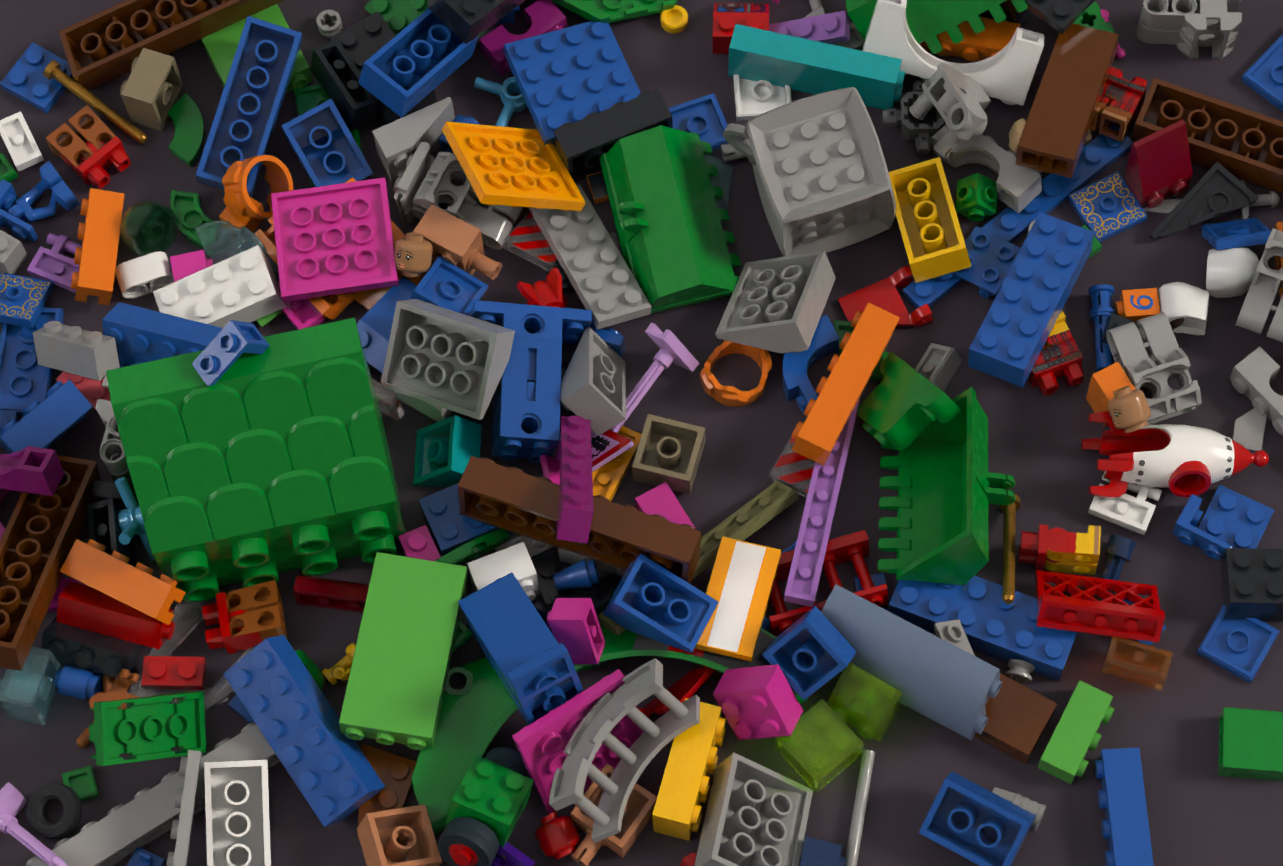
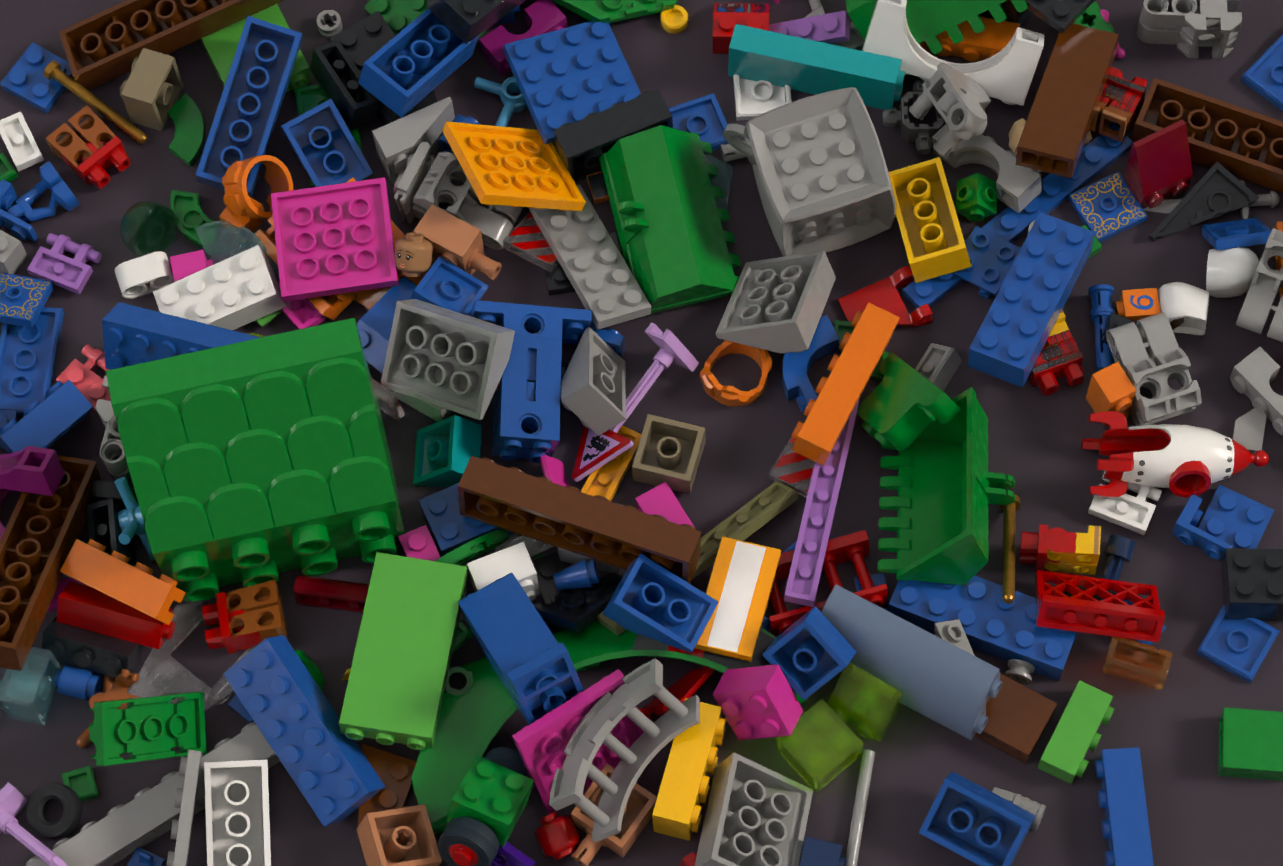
(75, 350): light grey brick -> none
(99, 245): orange brick -> none
(173, 672): red plate -> none
(226, 348): blue bracket -> none
(339, 669): yellow piece -> none
(545, 292): red brick -> none
(576, 480): magenta arch -> none
(578, 628): dark pink brick -> none
(1129, 409): medium nougat head -> none

